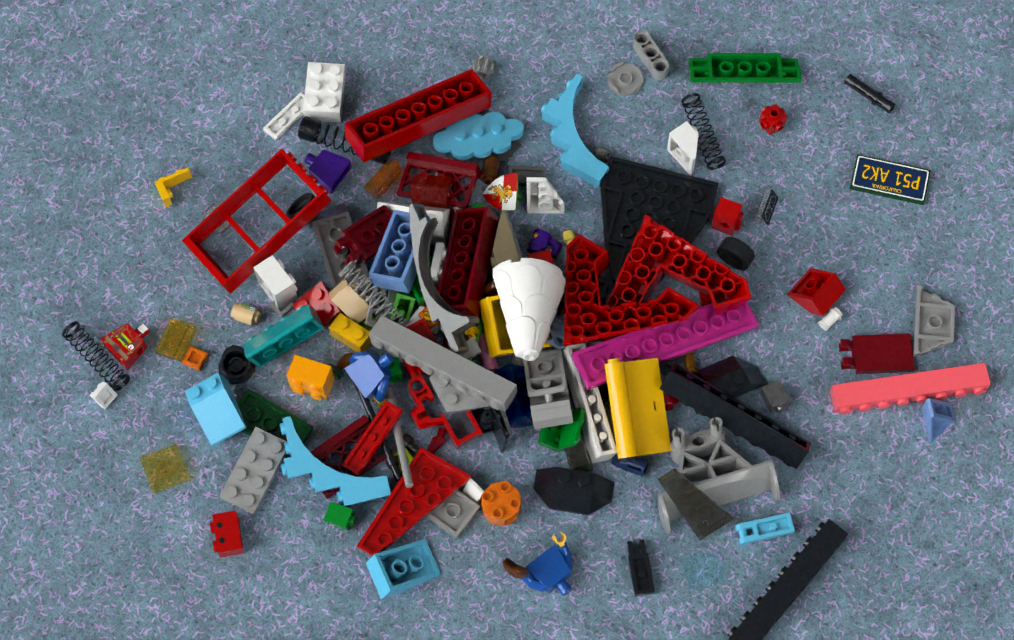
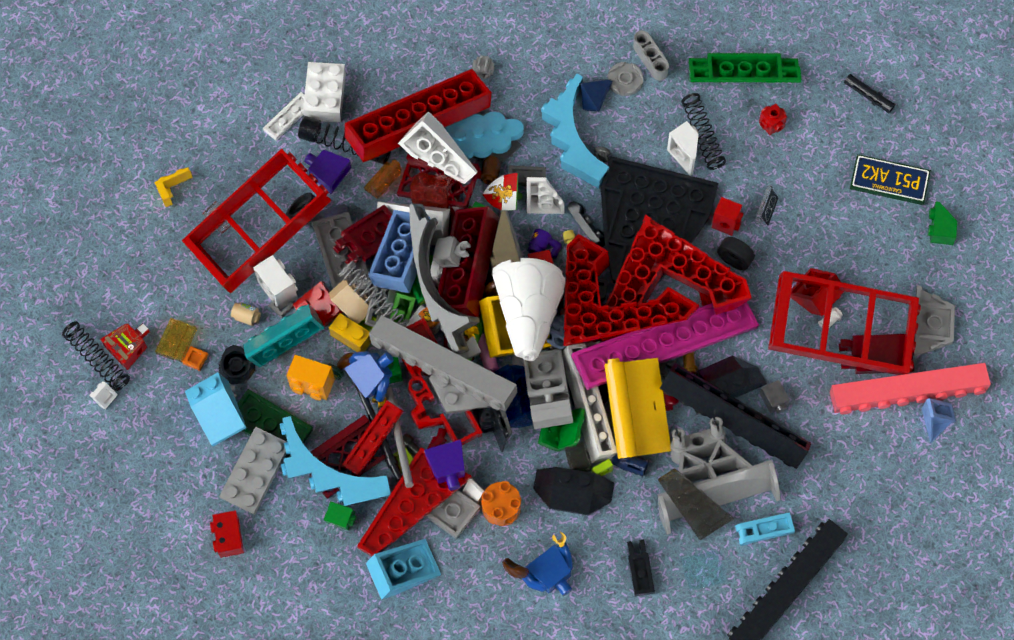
(165, 468): clear yellow tile -> none
(436, 147): none -> white wedge
(447, 463): none -> dark purple torso
(449, 251): none -> light grey brick
(586, 223): none -> black hinge
(594, 93): none -> dark blue slope
(603, 468): none -> lime tile
(780, 316): none -> red window
(943, 225): none -> green slope

